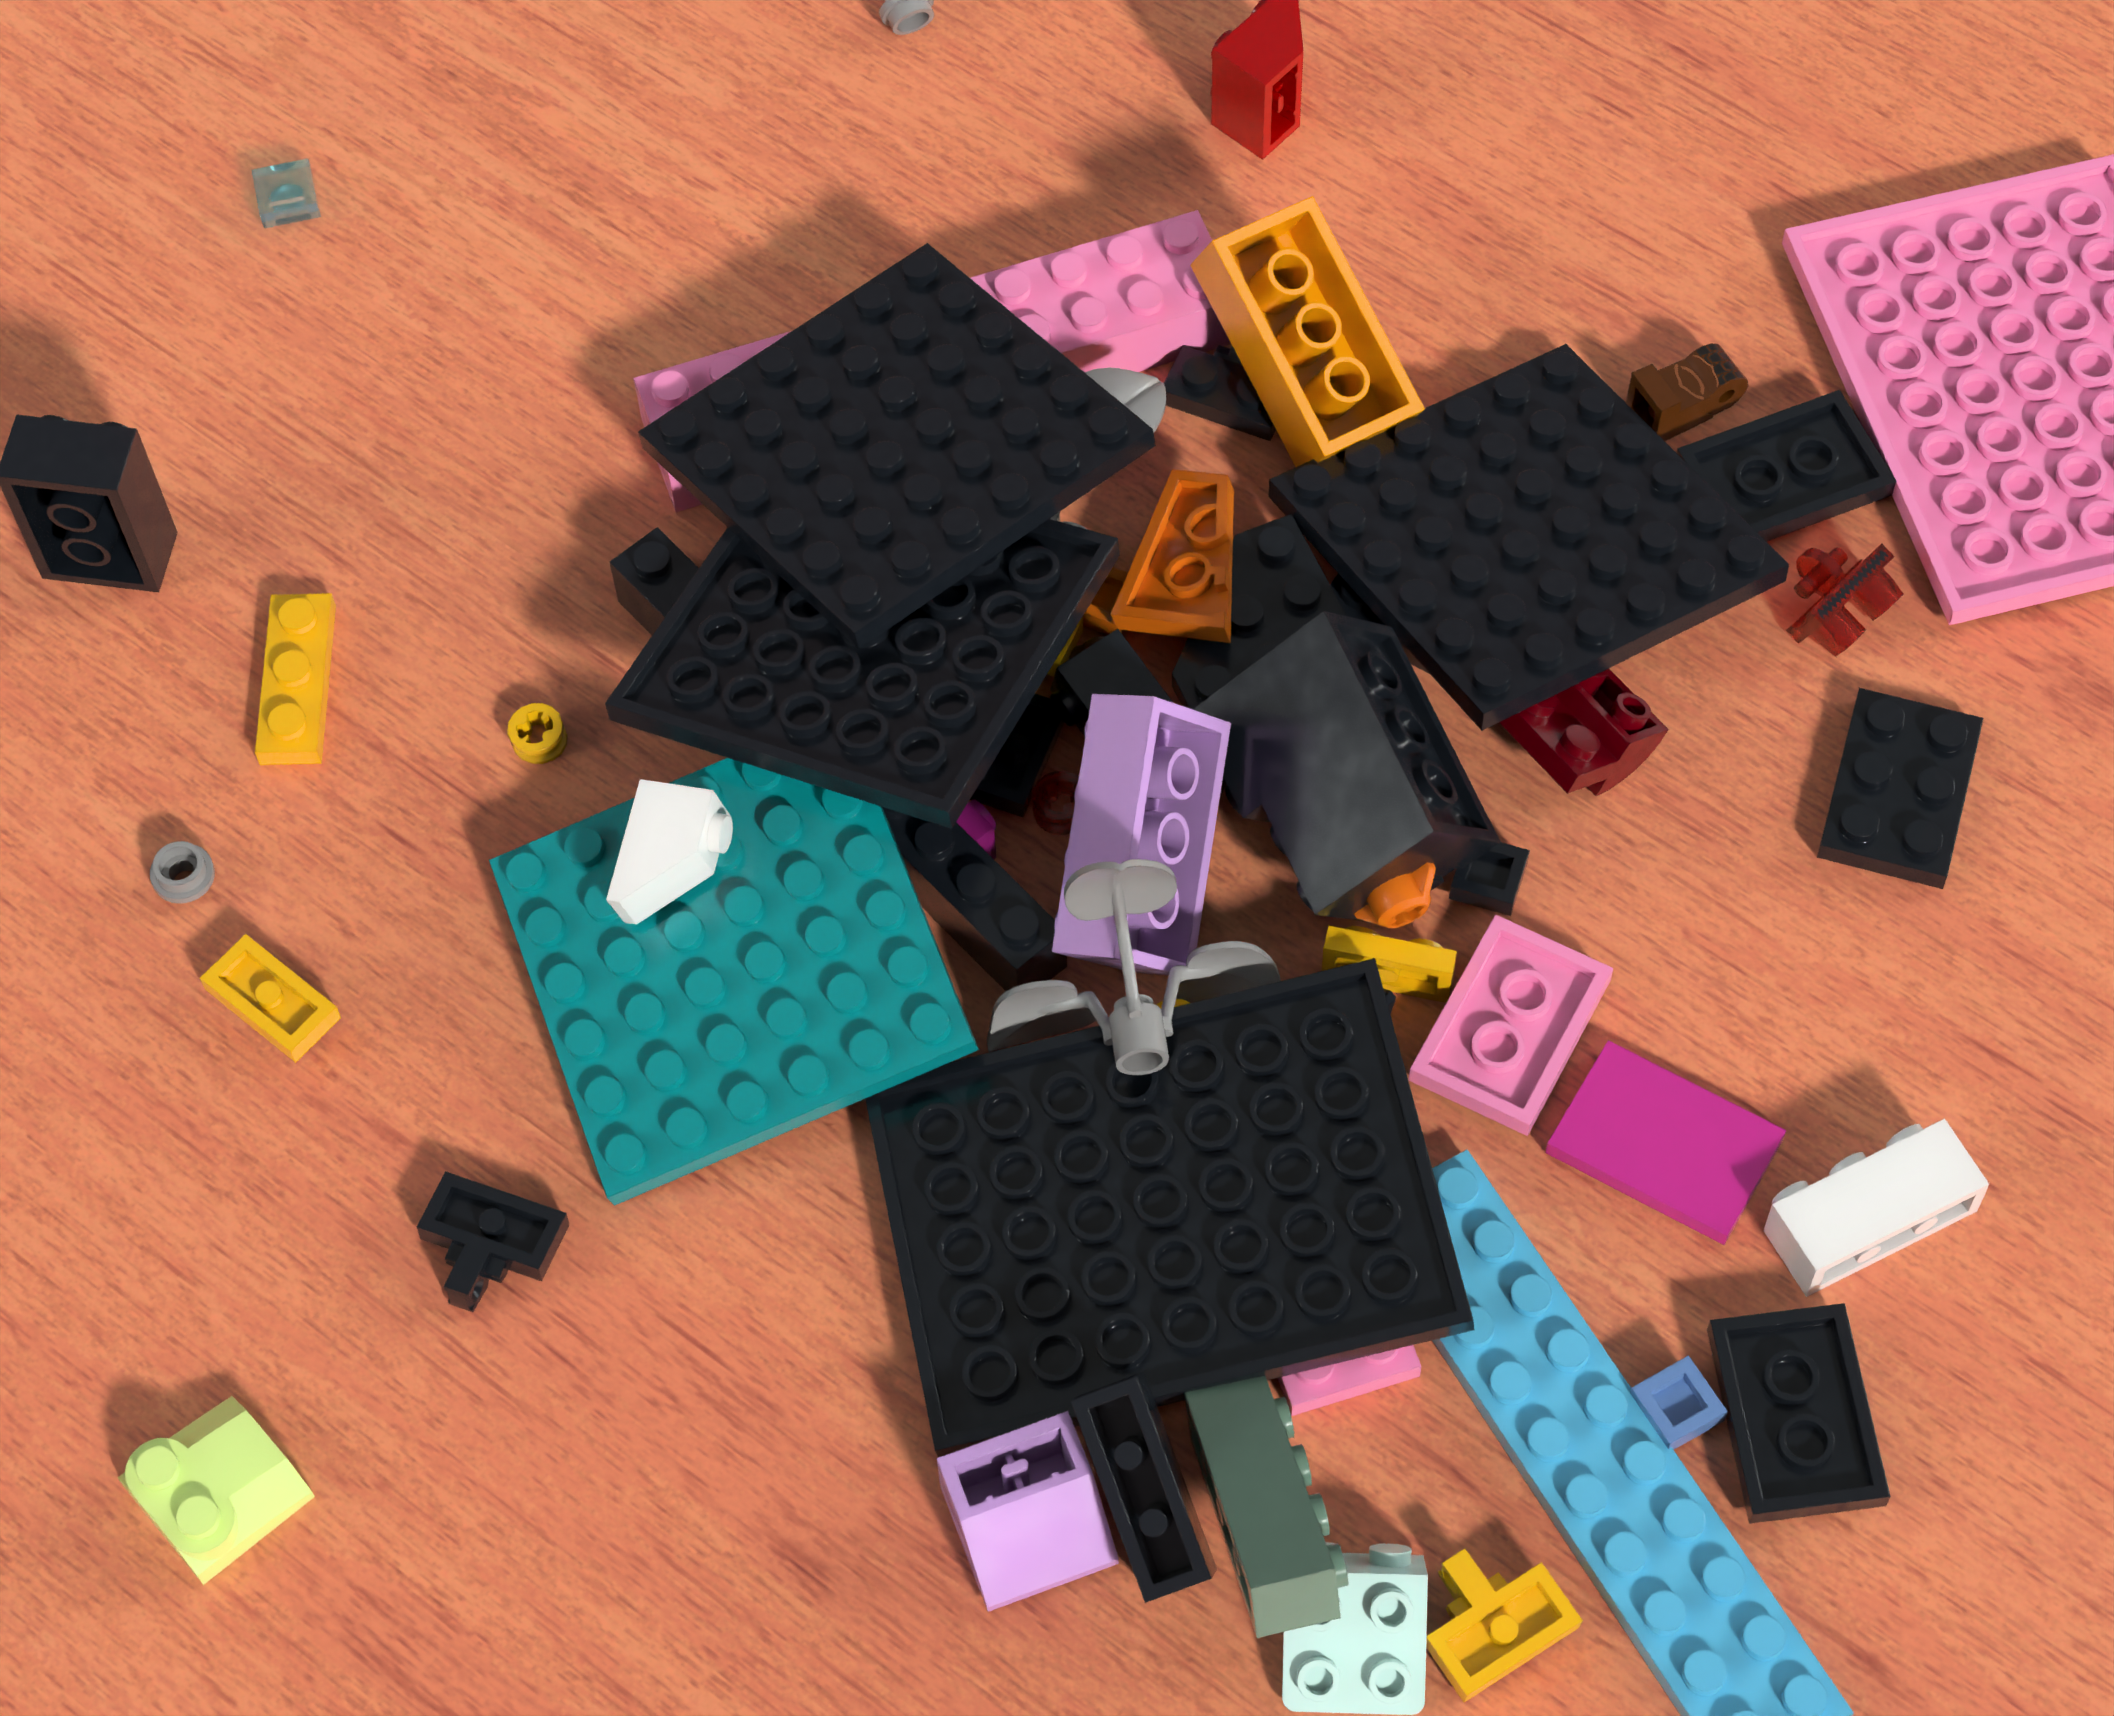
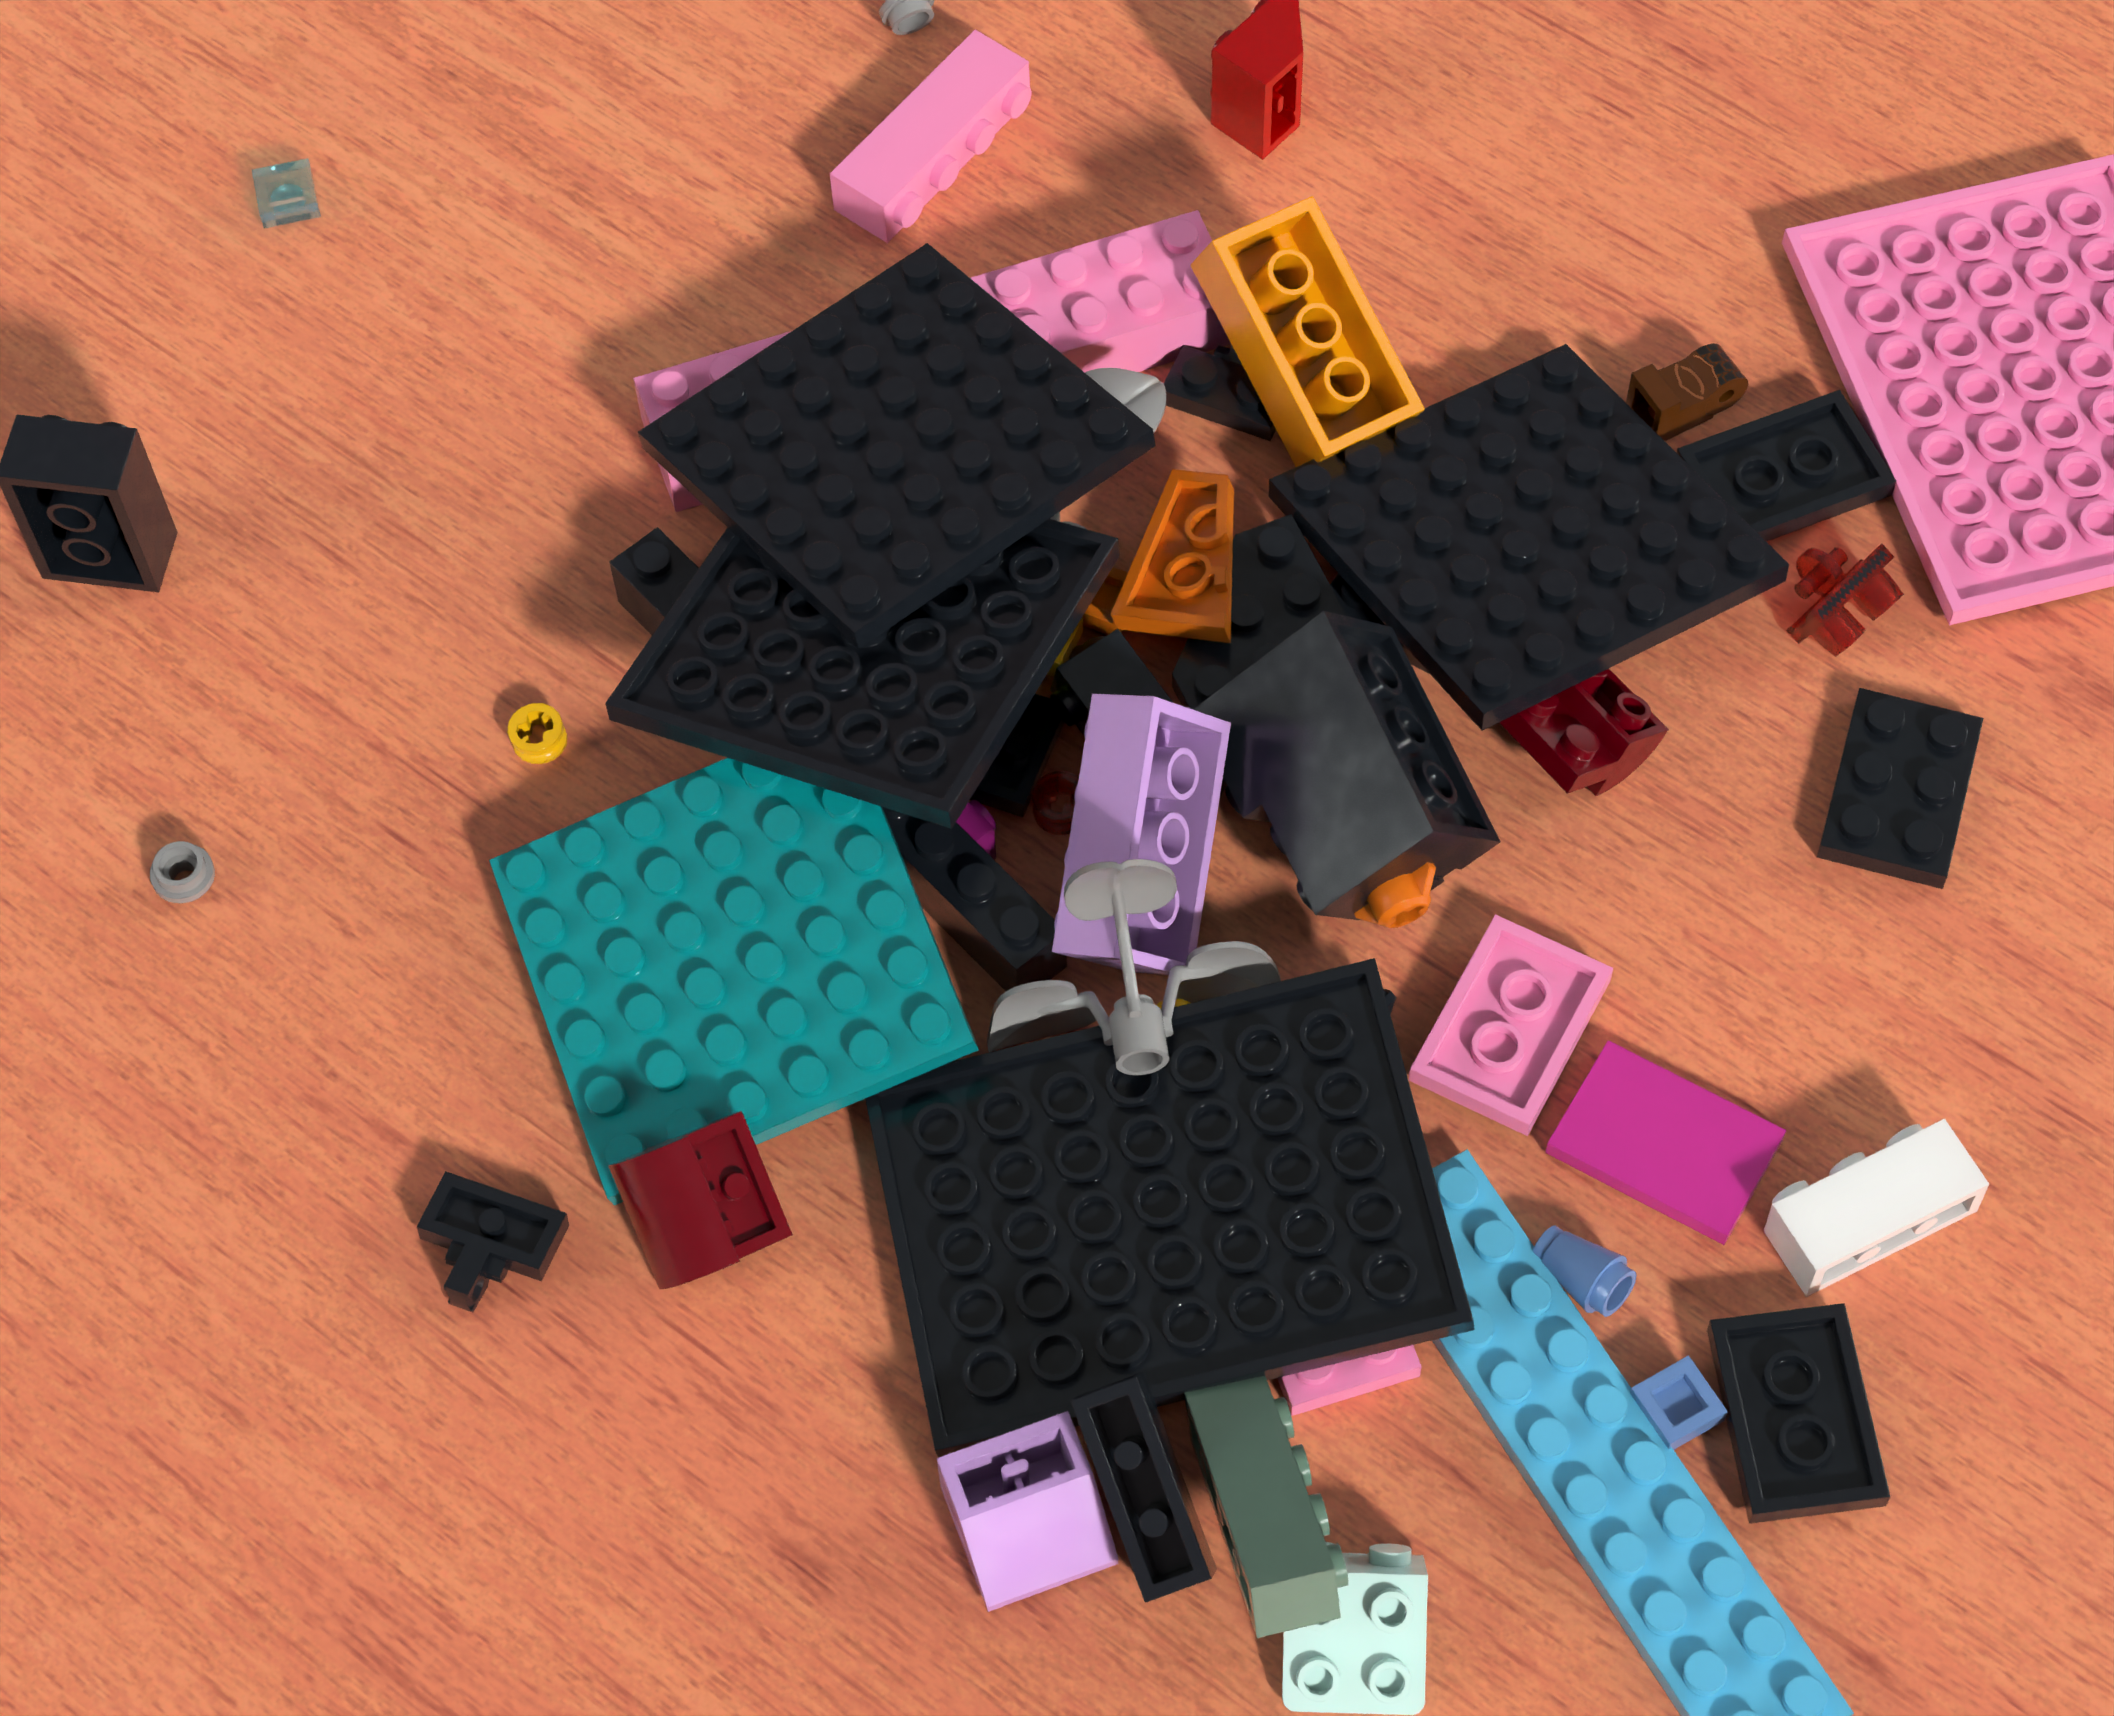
(215, 1487): yellowish green slope -> none
(270, 998): yellow plate -> none
(295, 679): yellow plate -> none
(667, 847): white slope -> none
(700, 1201): none -> dark red brick
(931, 136): none -> bright pink brick
(1405, 967): yellow plate -> none
(1492, 879): black plate -> none
(1496, 1623): yellow hinge -> none
(1587, 1272): none -> medium blue cone

